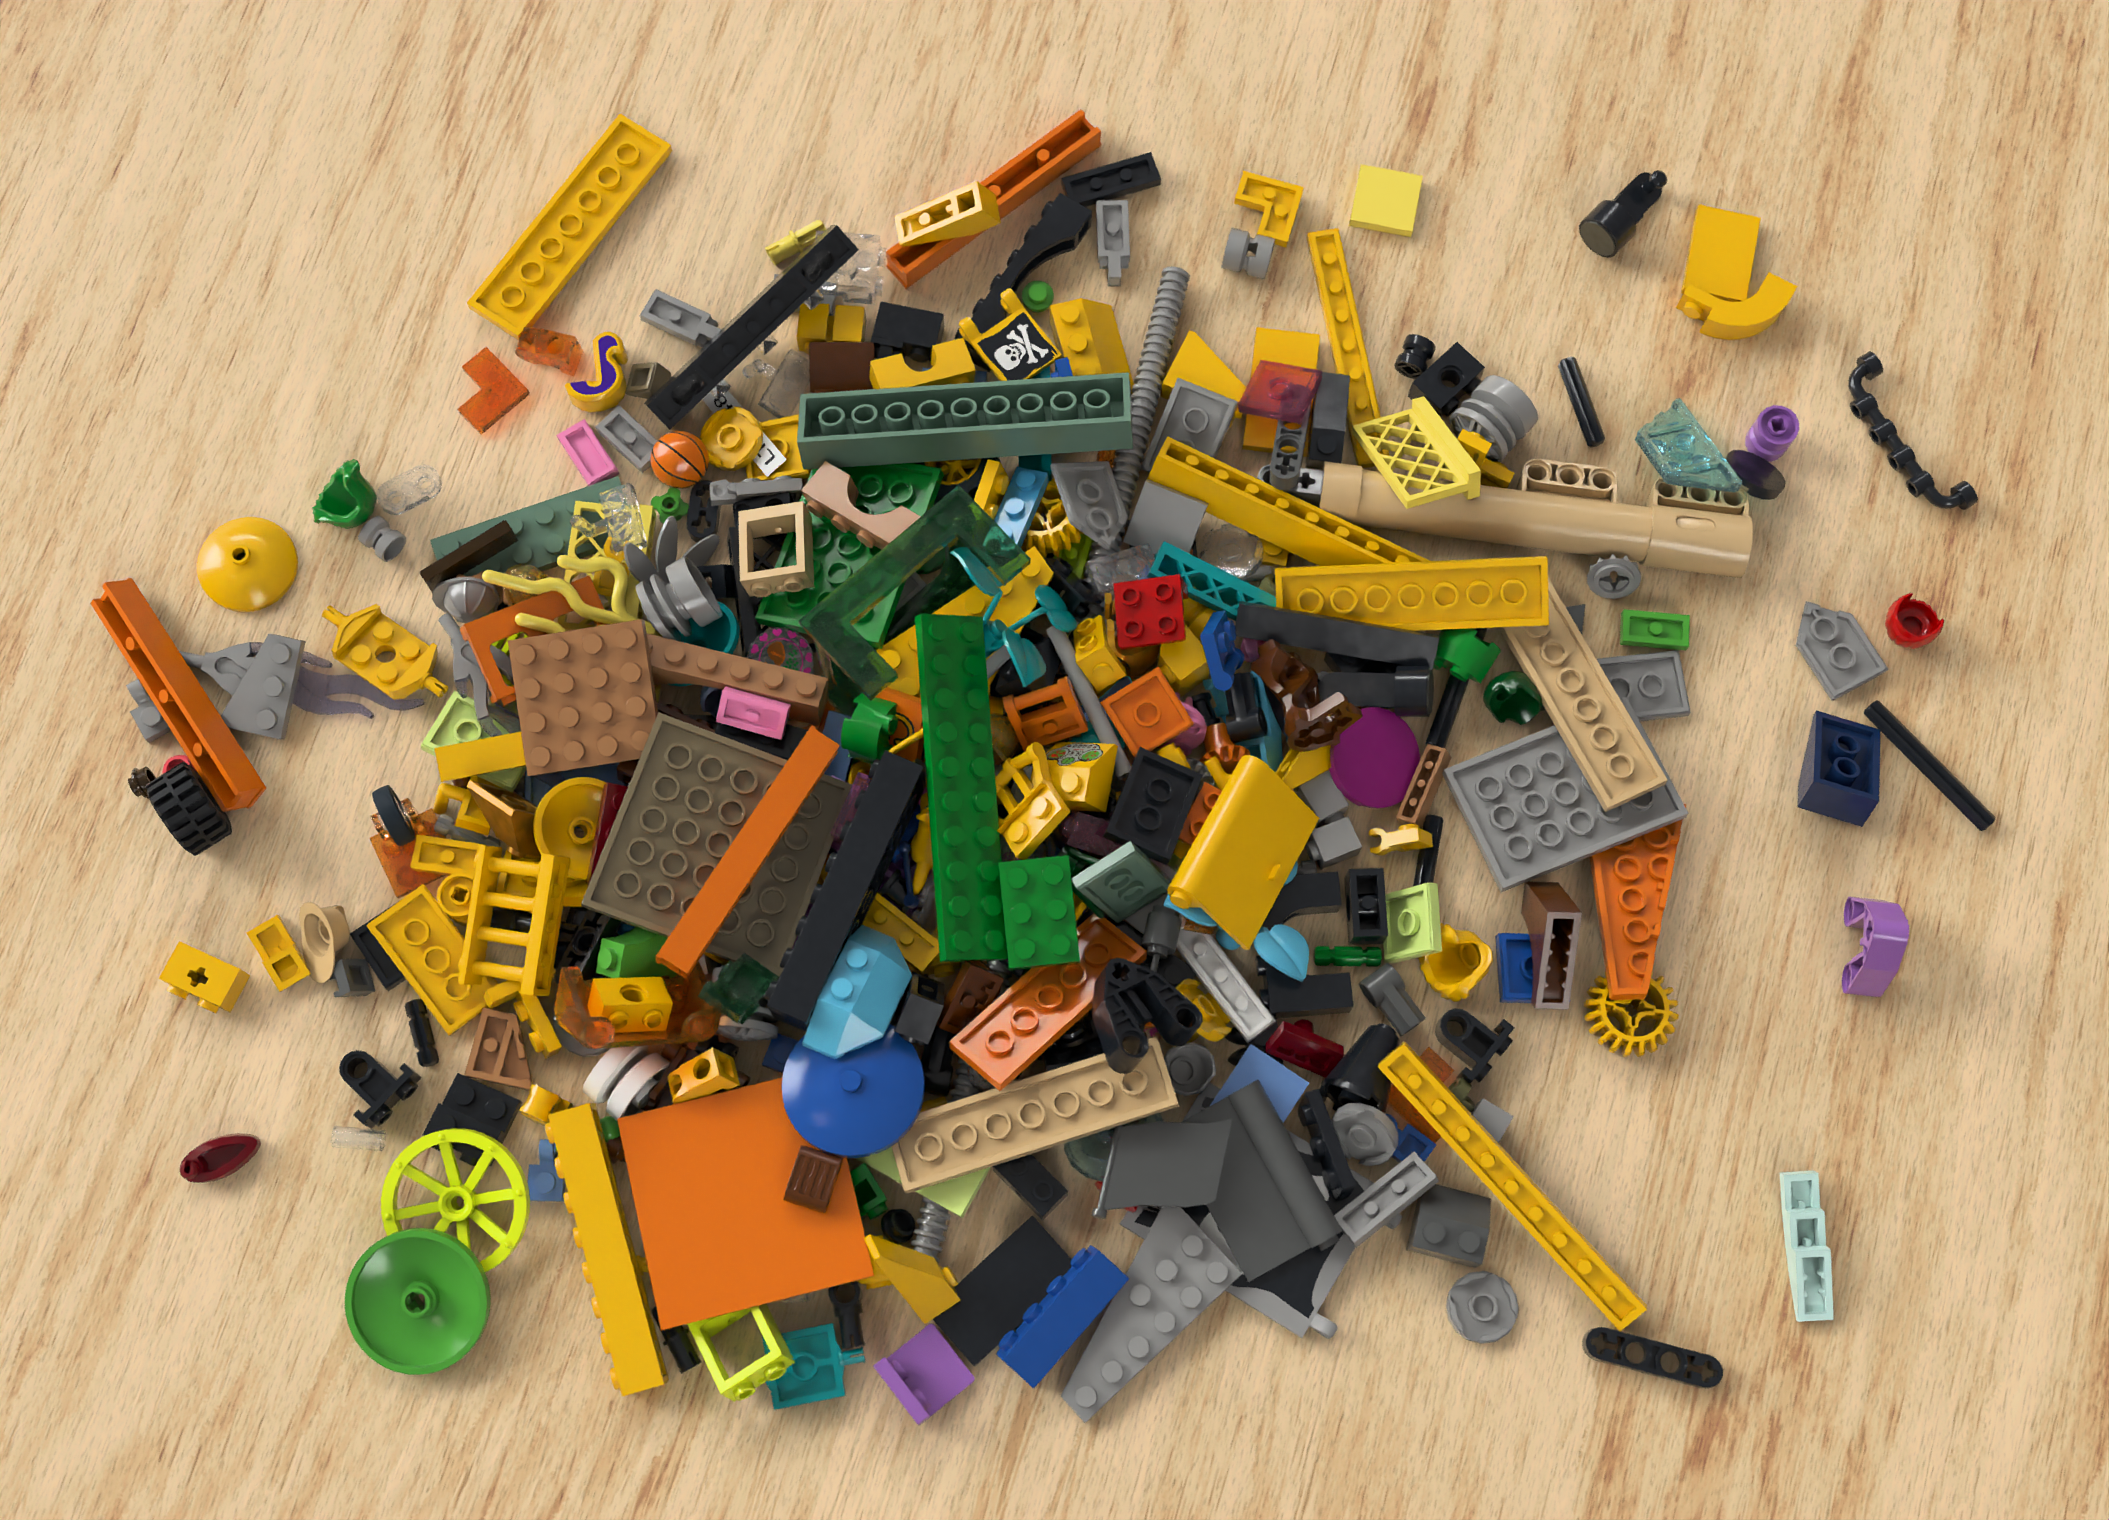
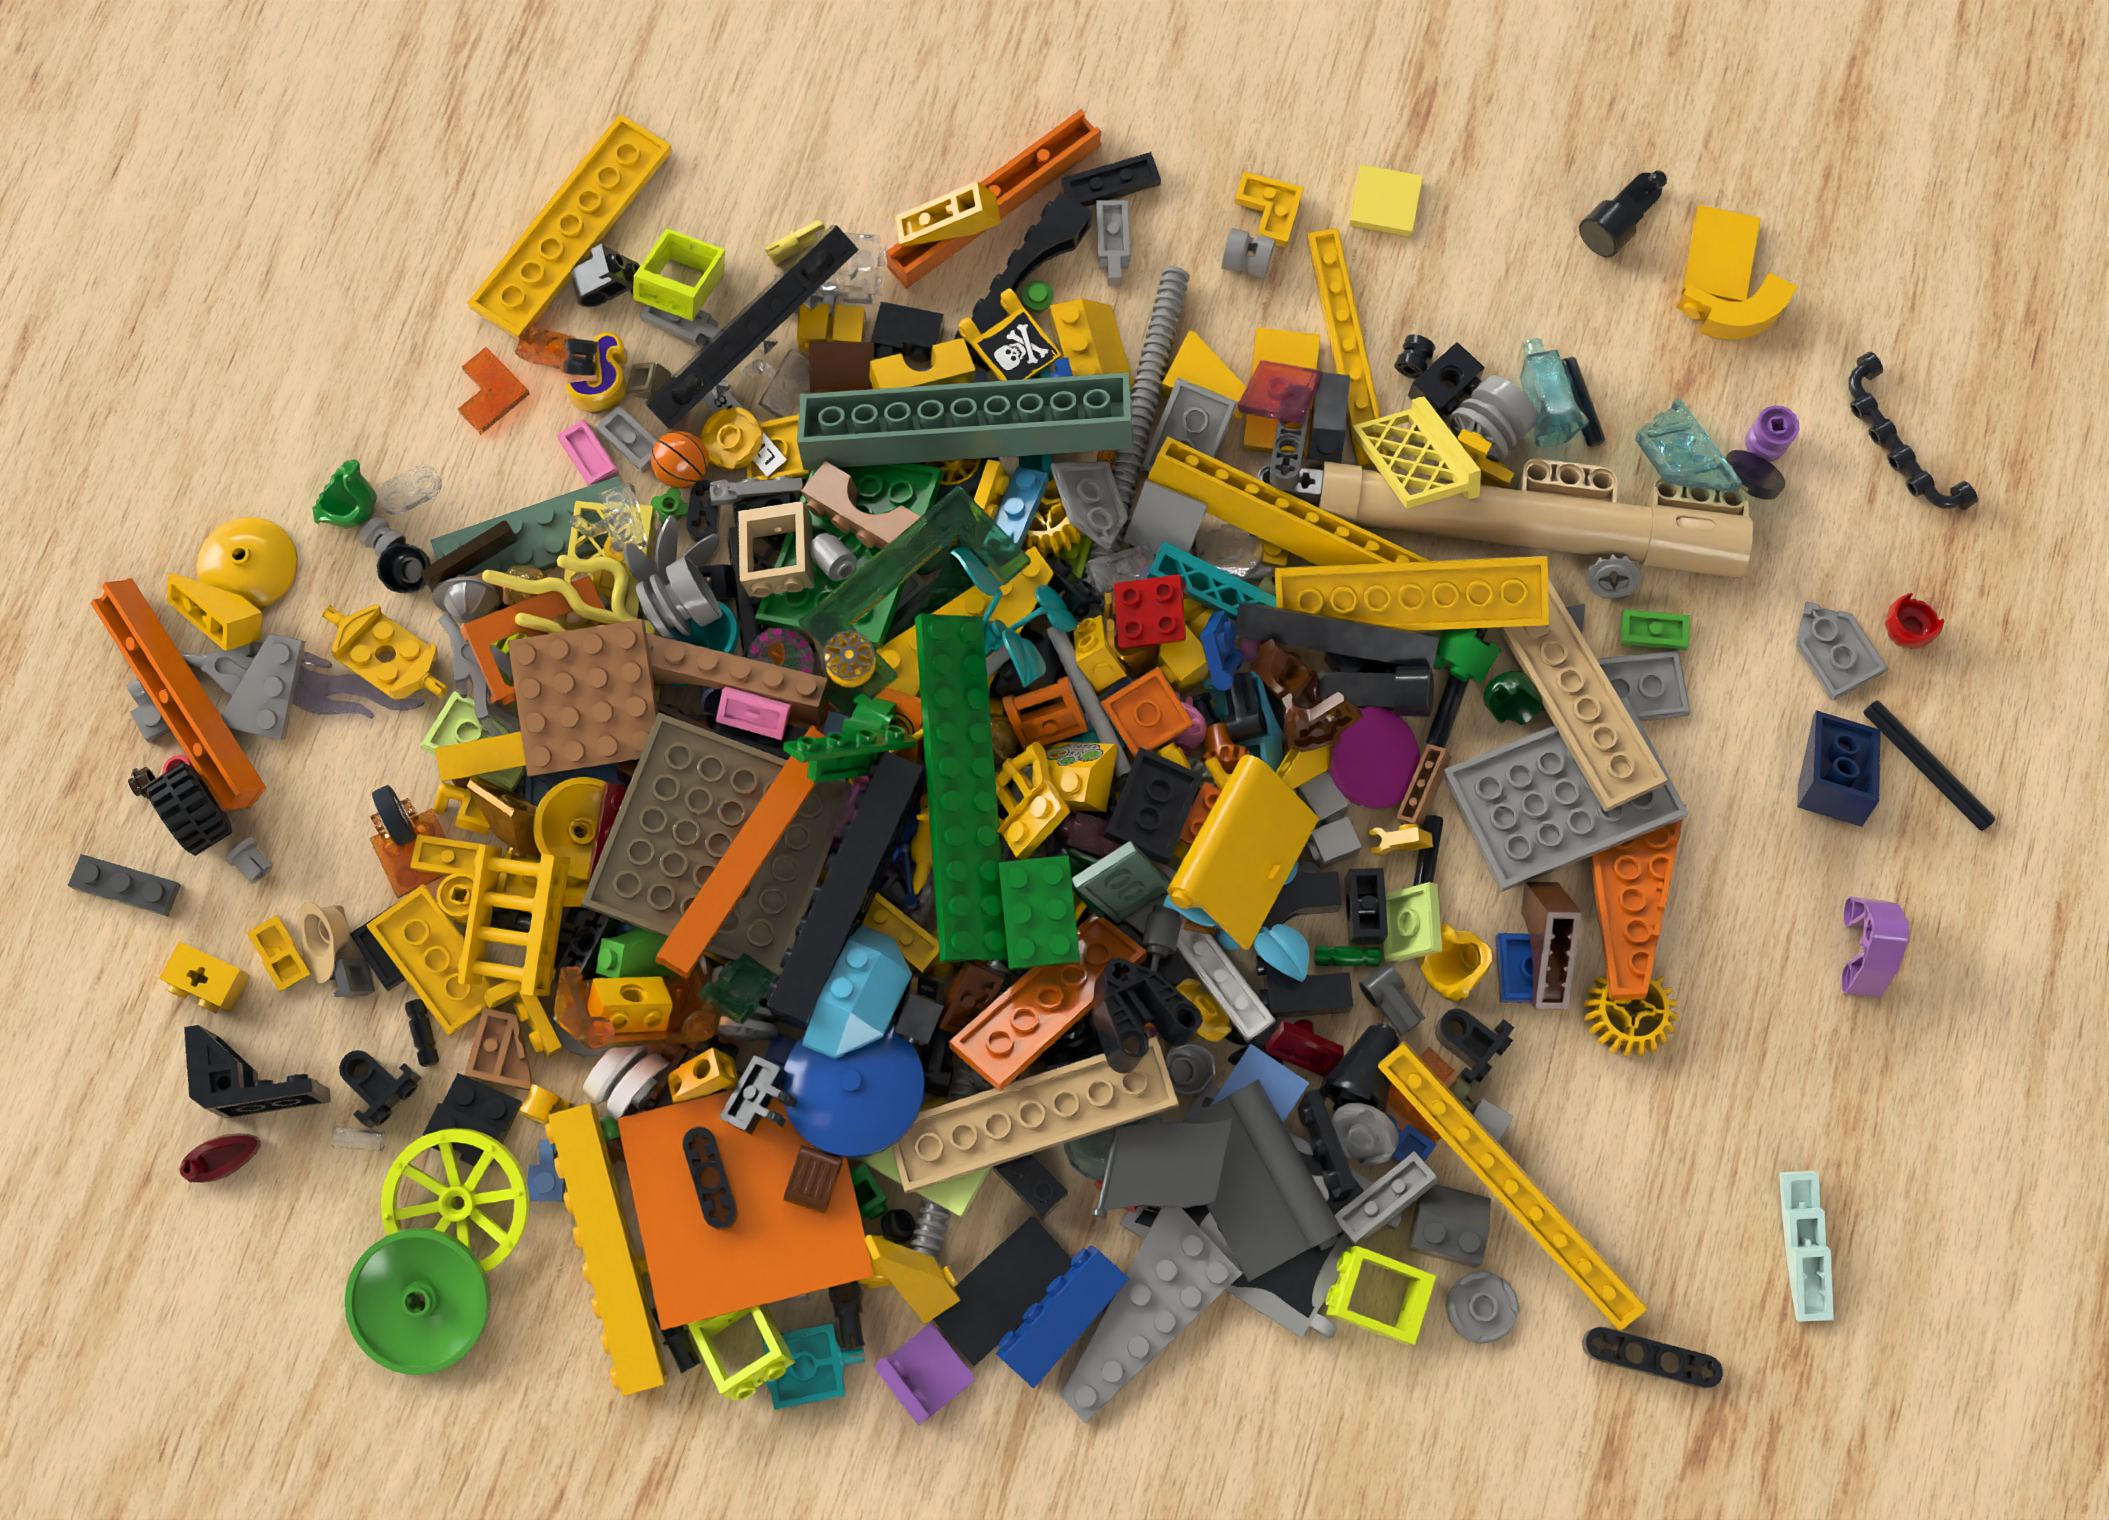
(124, 885): none -> dark grey plate
(218, 613): none -> yellow slope
(230, 1086): none -> black bracket
(249, 860): none -> light grey bush
(401, 567): none -> black hair
(446, 825): light grey axle -> none
(580, 364): none -> black wheel
(603, 277): none -> black pin
(672, 295): none -> neon yellow window
(693, 1155): none -> black beam
(753, 1095): none -> hinge
(832, 557): none -> light grey brick
(846, 754): none -> green bracket
(849, 658): none -> yellow wheel
(1413, 1304): none -> neon yellow window
(1550, 392): none -> clear light blue piece

